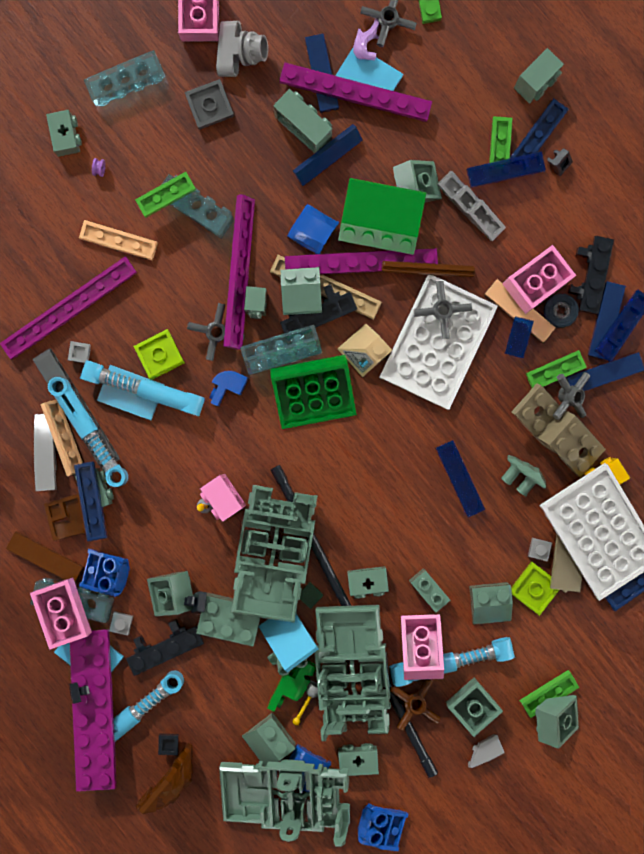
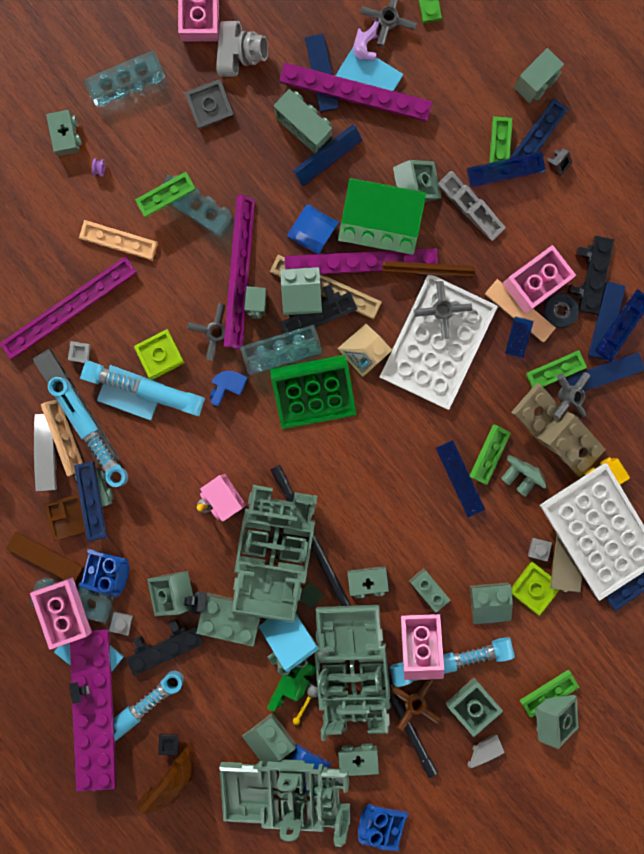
(490, 454): none -> bright green plate

